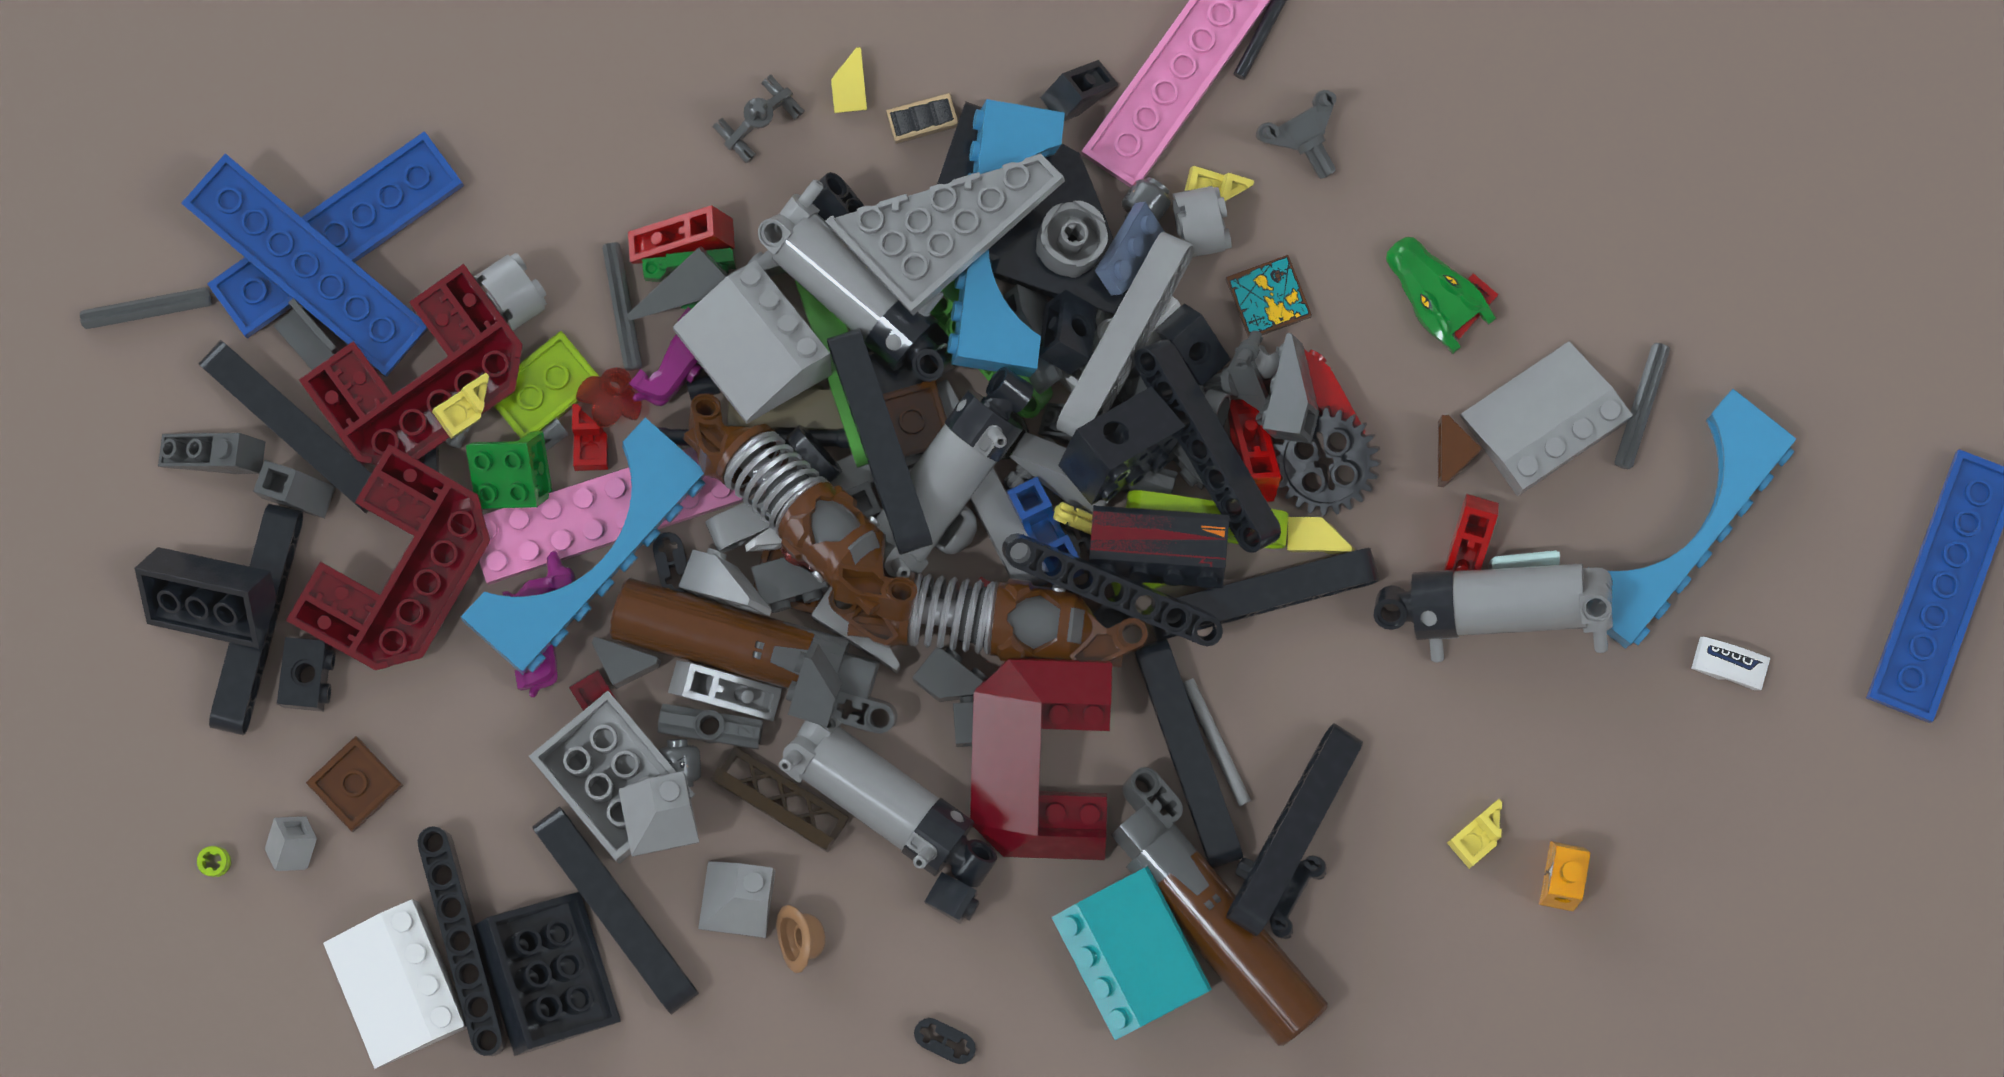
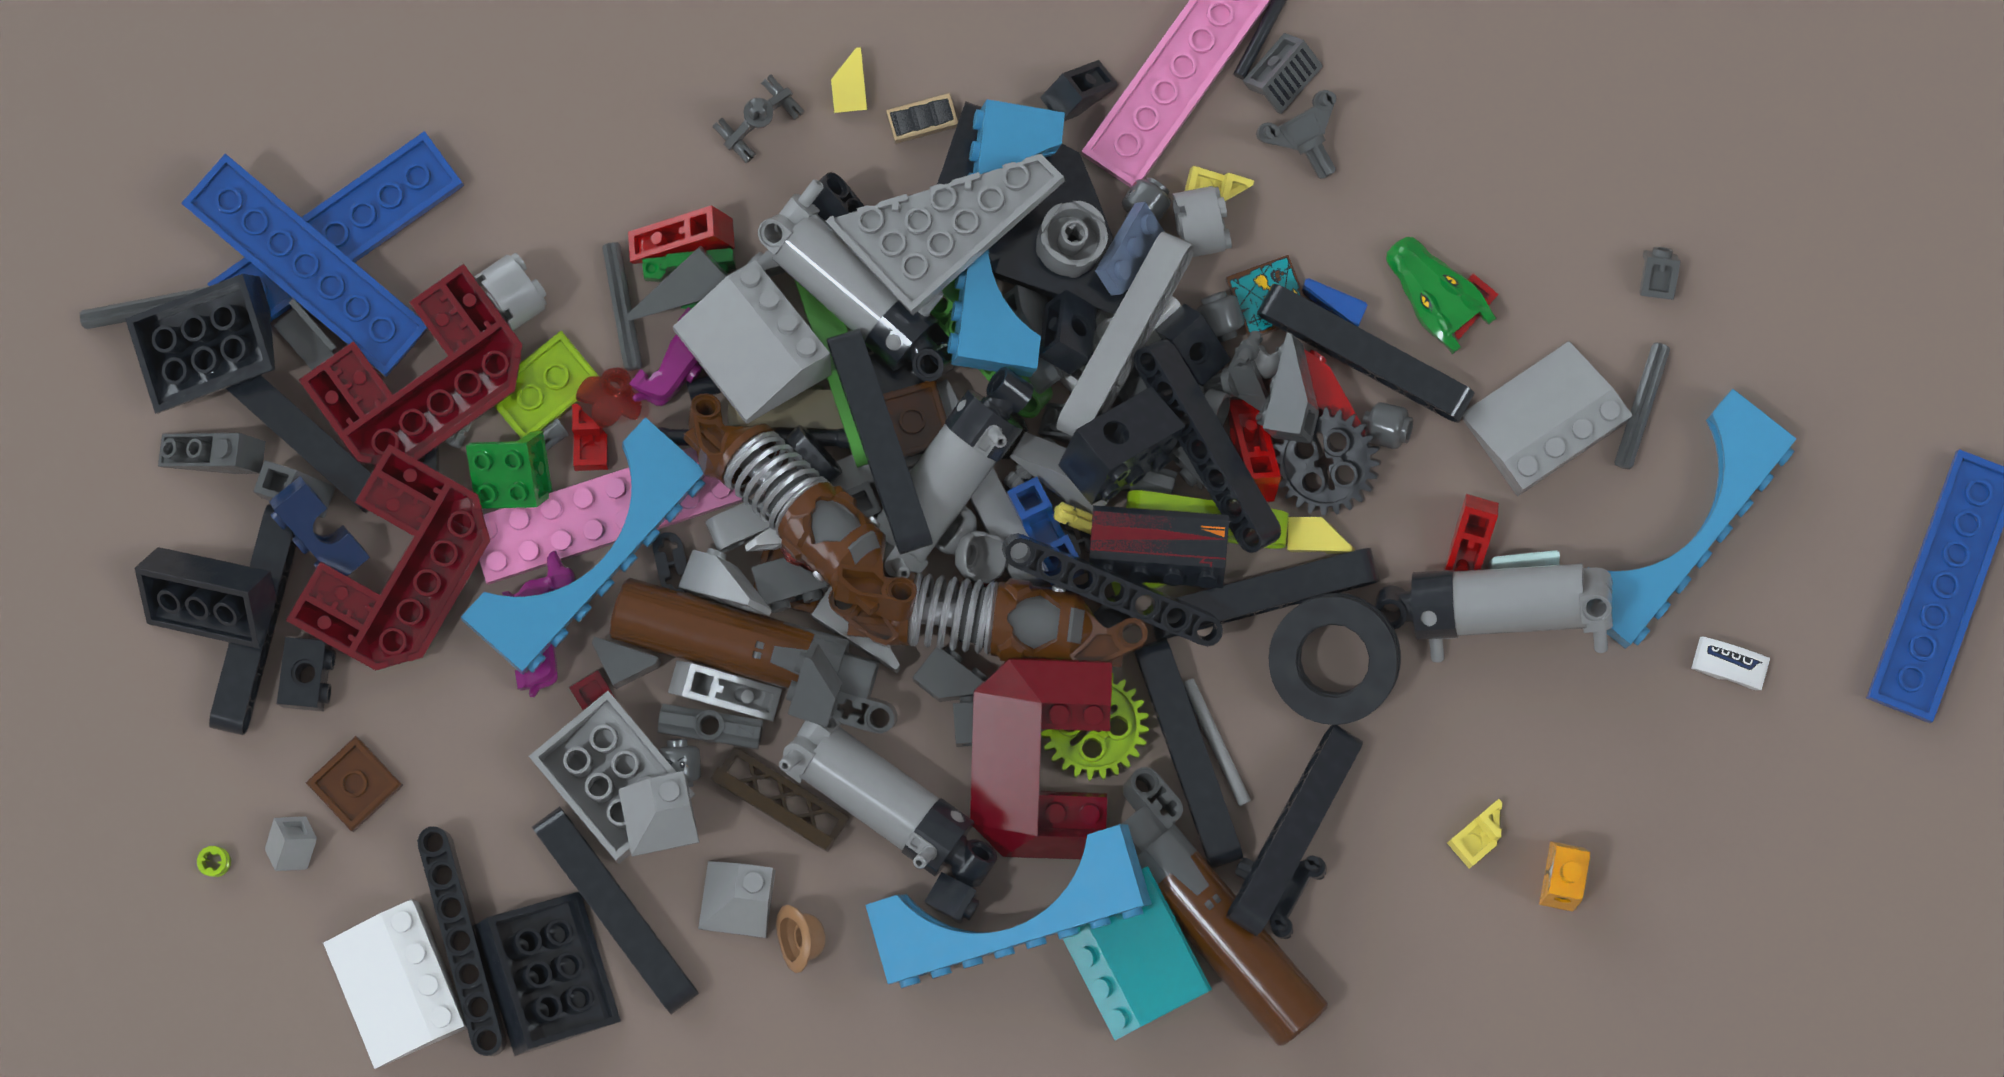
(204, 341): none -> black slope
(298, 508): none -> dark blue arch
(463, 408): light yellow slope -> none
(941, 1048): black beam -> none
(980, 557): none -> light grey hair
(1103, 886): none -> dark azure arch
(1114, 748): none -> lime gear
(1222, 315): none -> dark grey head
(1283, 71): none -> dark grey panel
(1297, 688): none -> black tyre
(1334, 301): none -> blue slope
(1365, 353): none -> black beam
(1389, 424): none -> dark grey head
(1455, 450): reddish brown slope -> none
(1660, 273): none -> dark grey bracket

